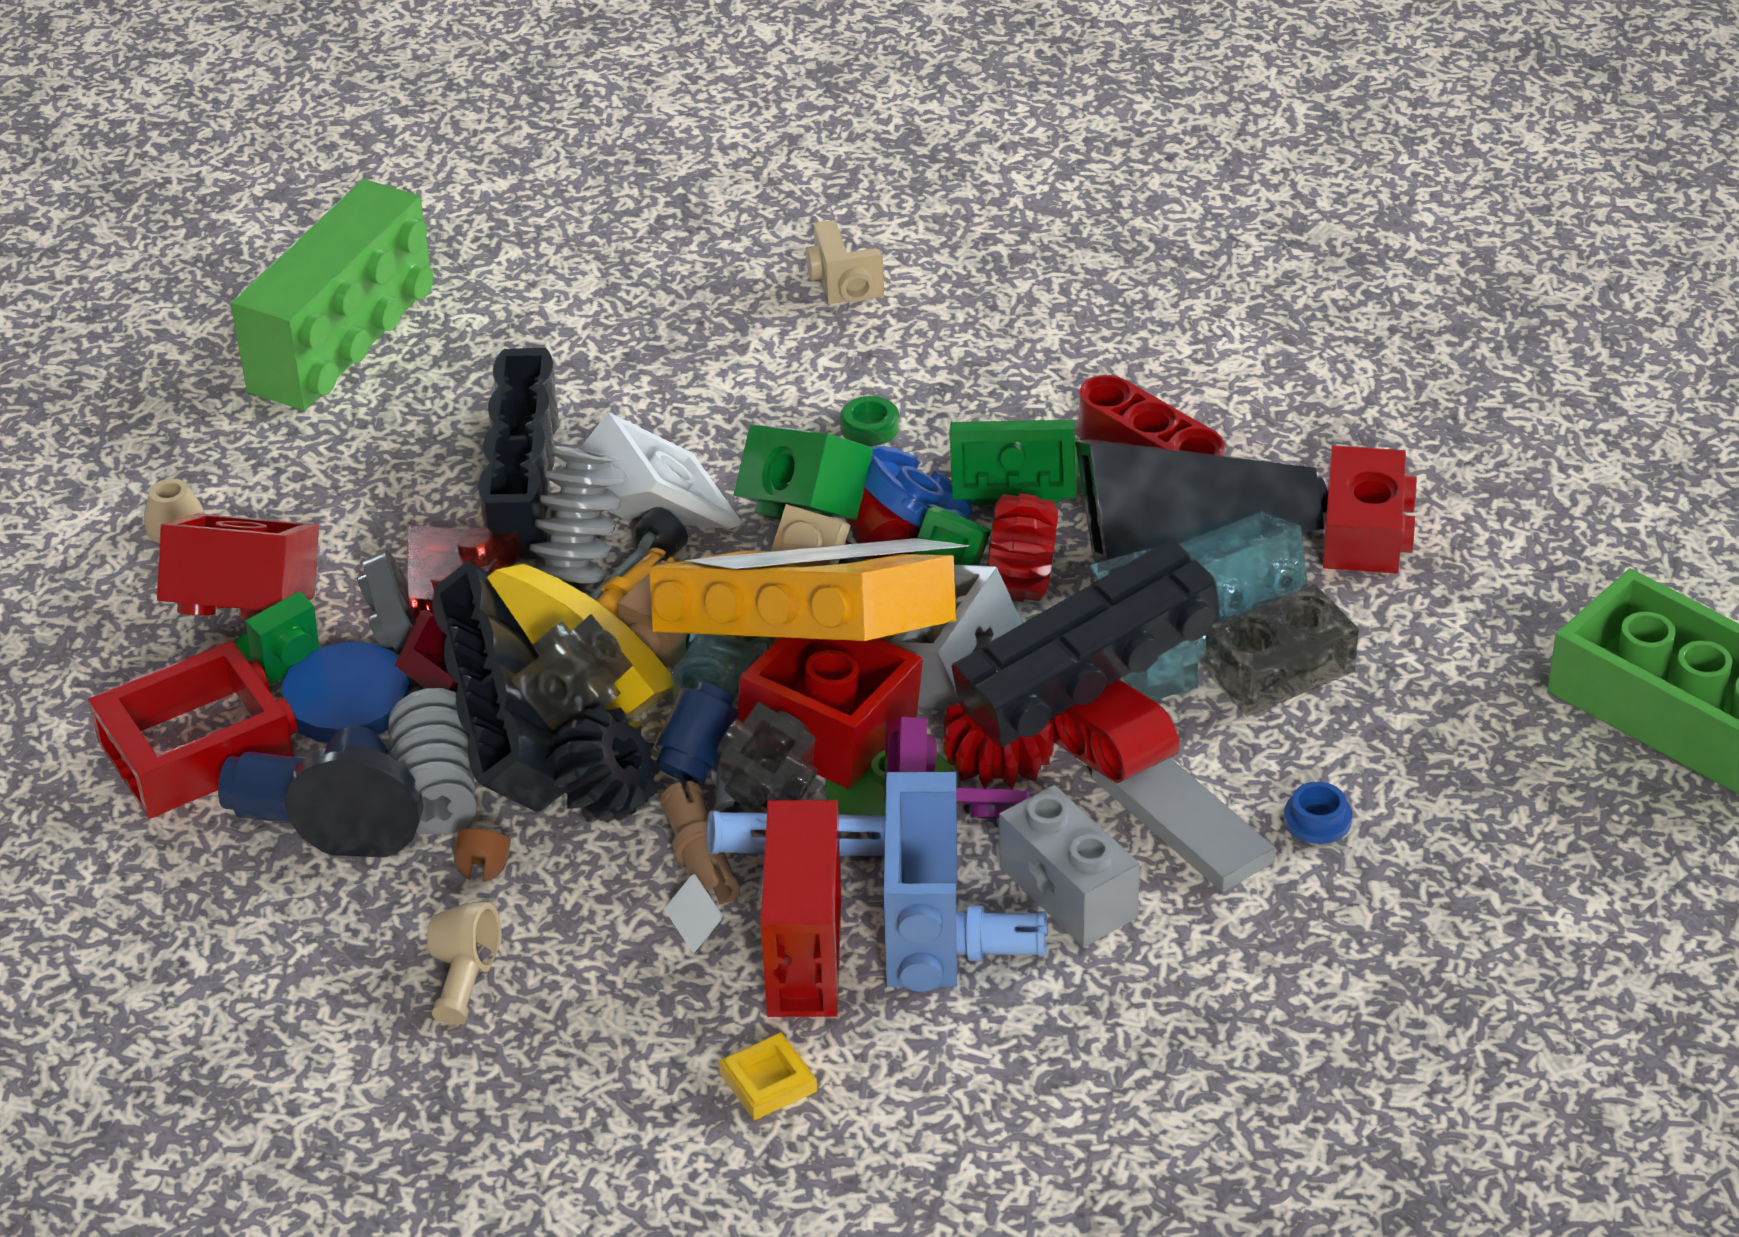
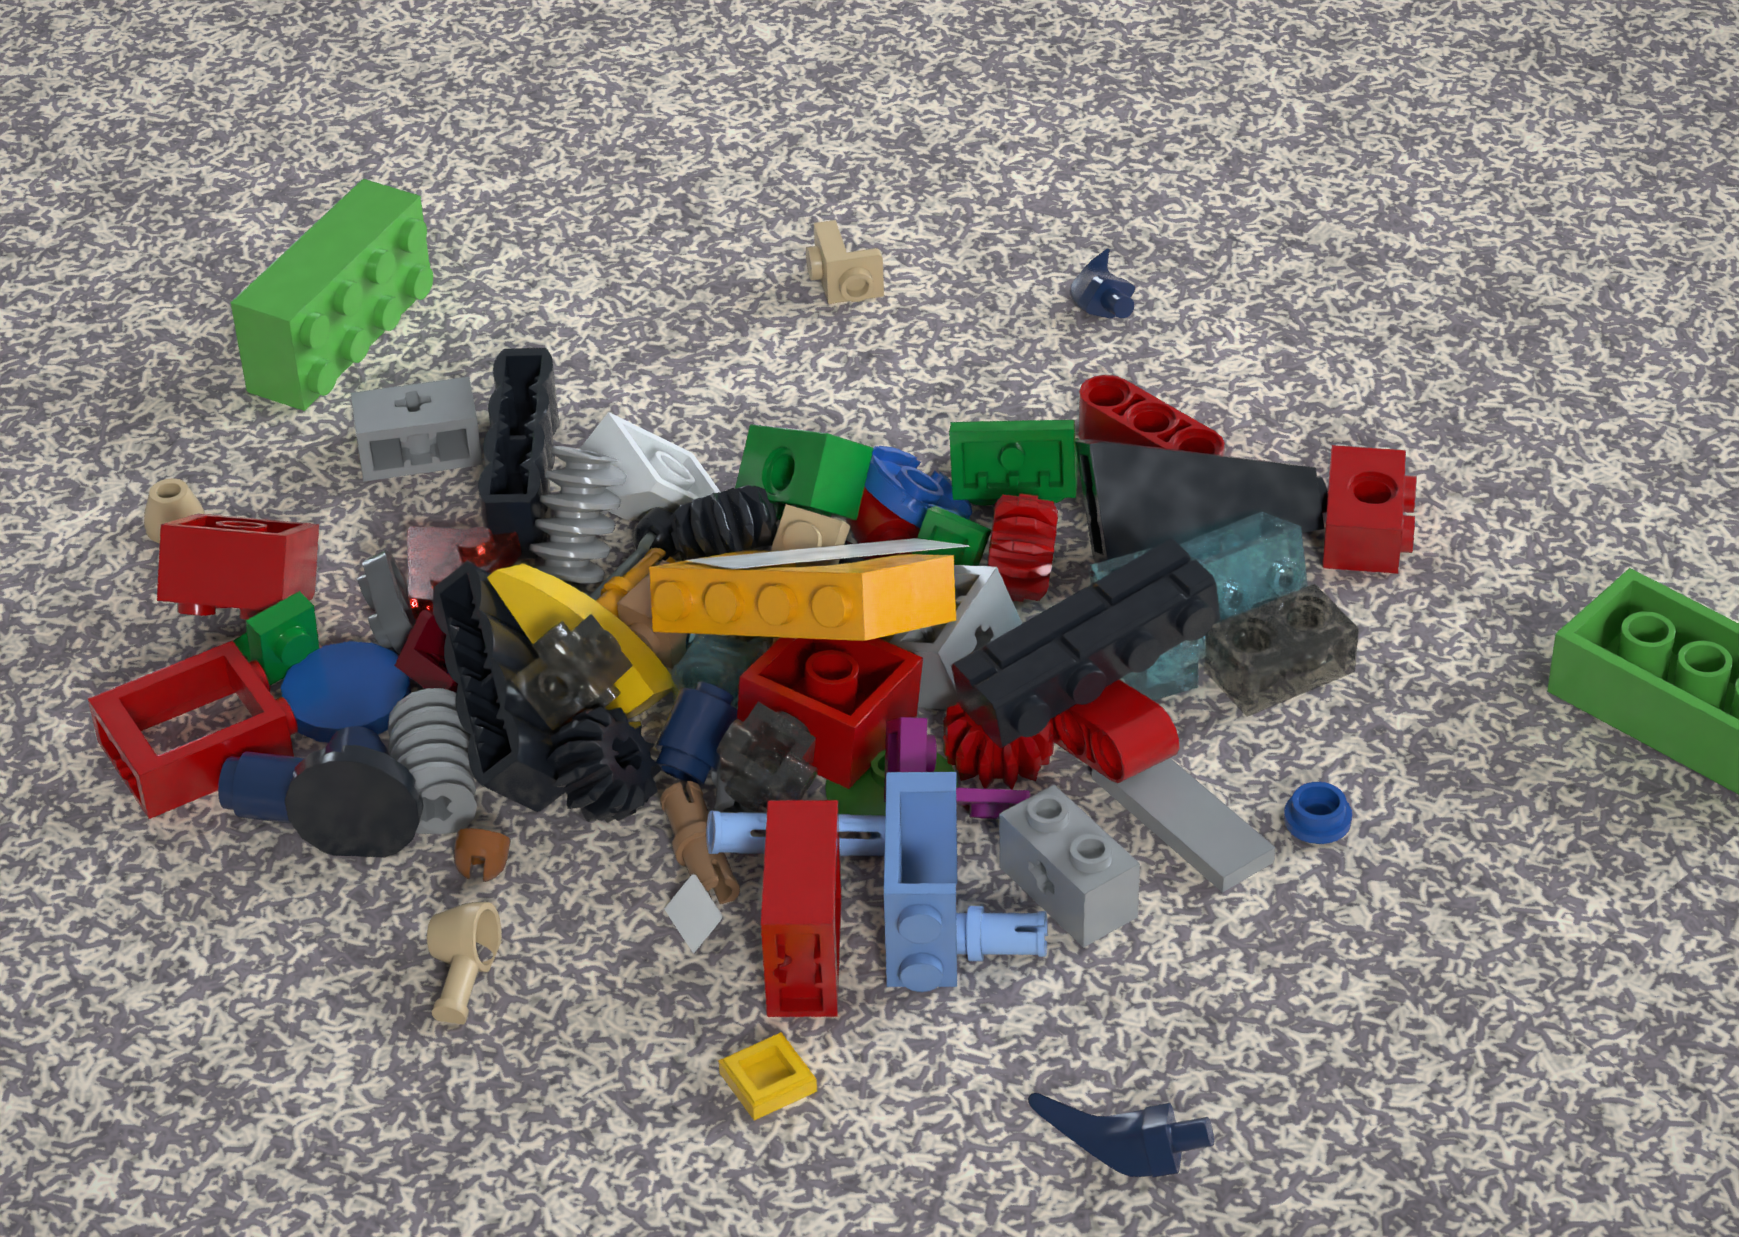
(416, 428): none -> light grey brick
(724, 523): none -> black gear
(869, 420): green tile -> none
(1102, 292): none -> dark blue bar
(1130, 1142): none -> dark blue bar

